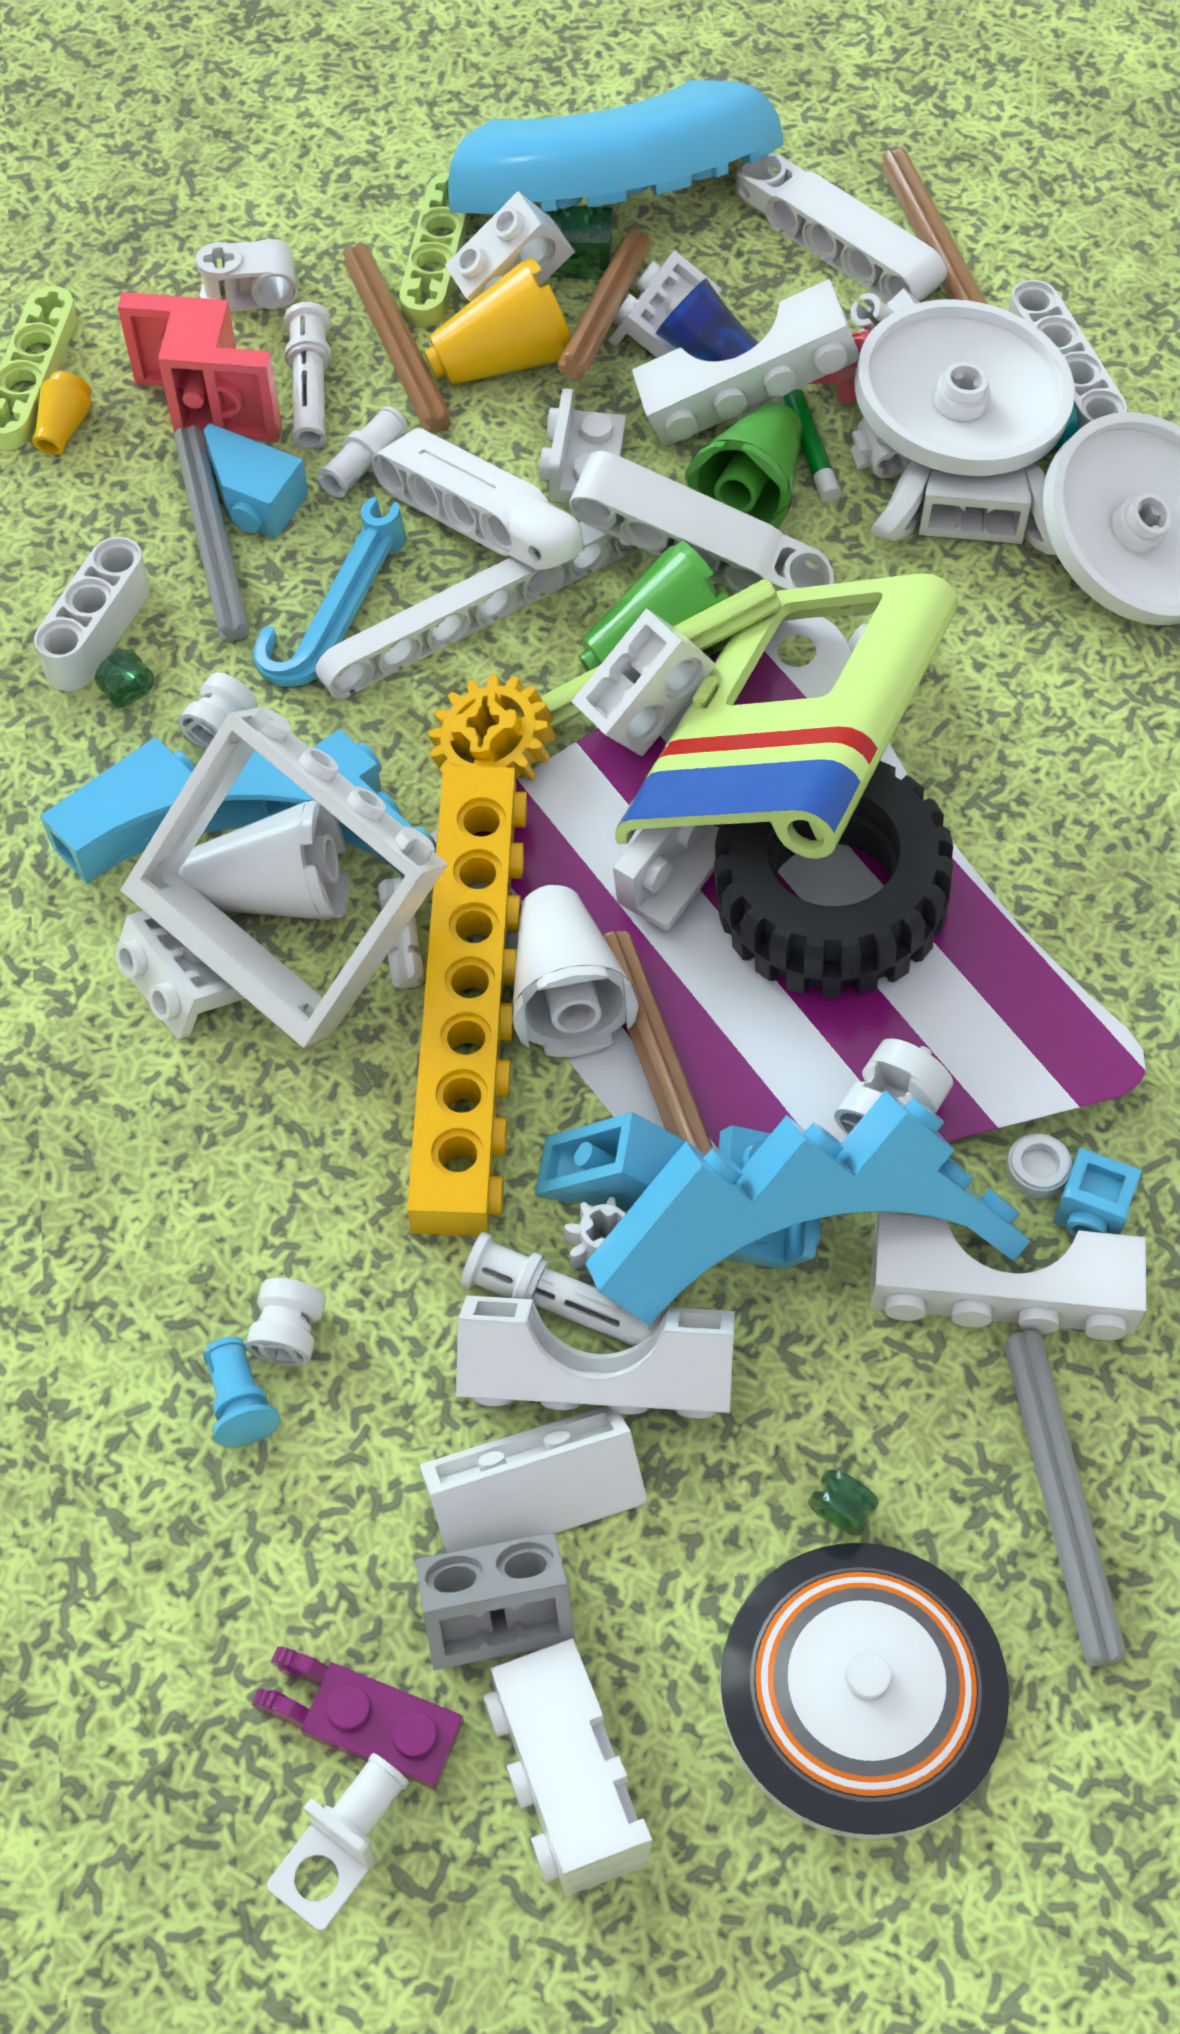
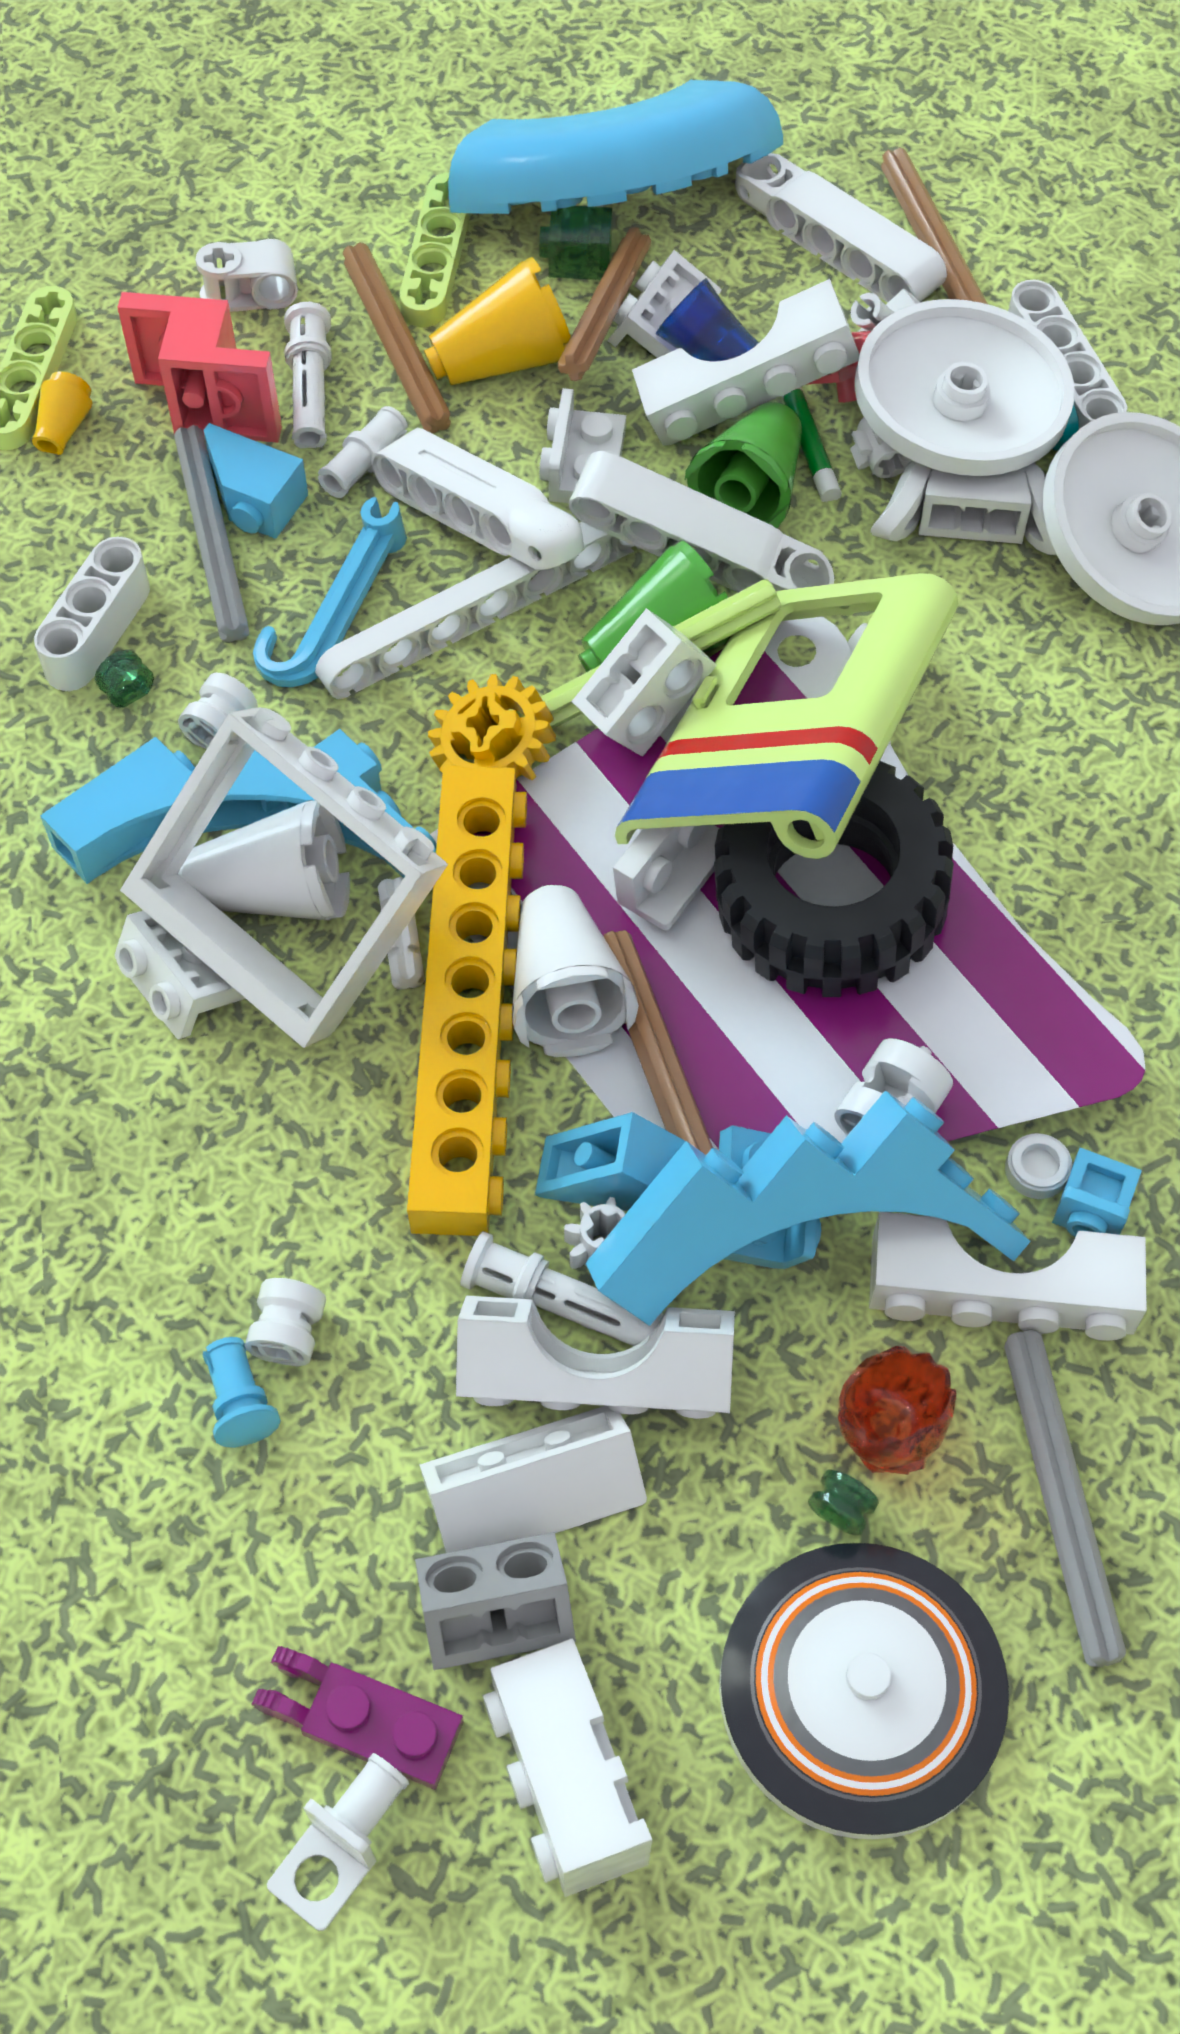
(509, 237): white brick -> none
(896, 1410): none -> clear red hair

